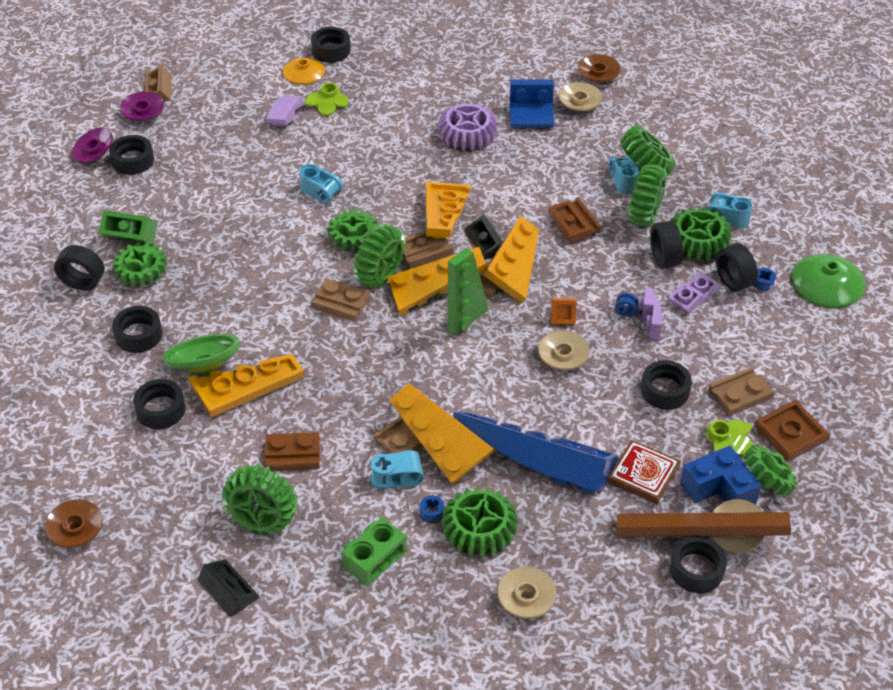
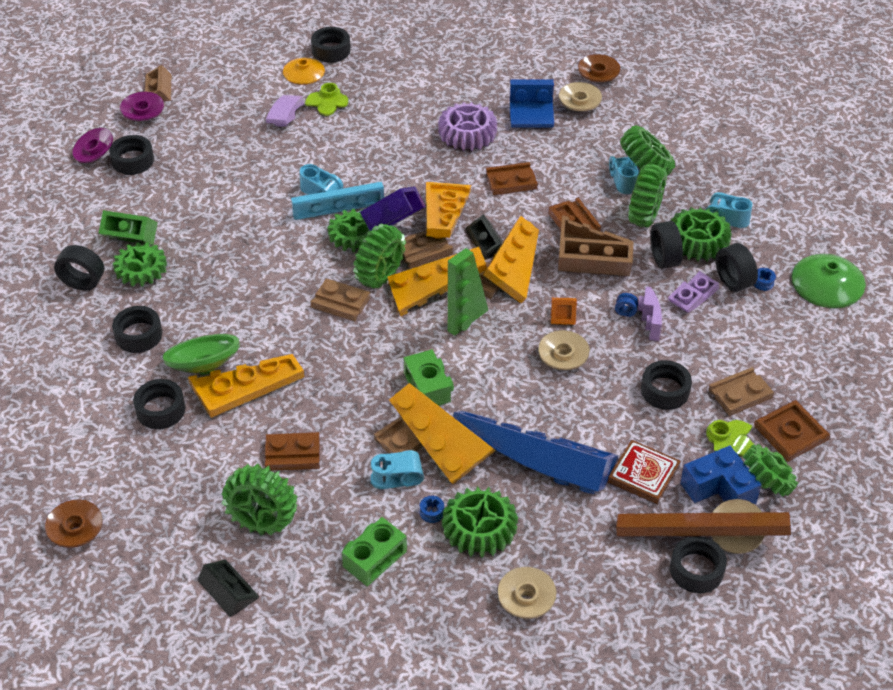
(336, 200): none -> medium azure tile
(393, 208): none -> dark purple panel
(428, 376): none -> bright green brick
(511, 178): none -> dark orange plate
(593, 251): none -> medium nougat wedge

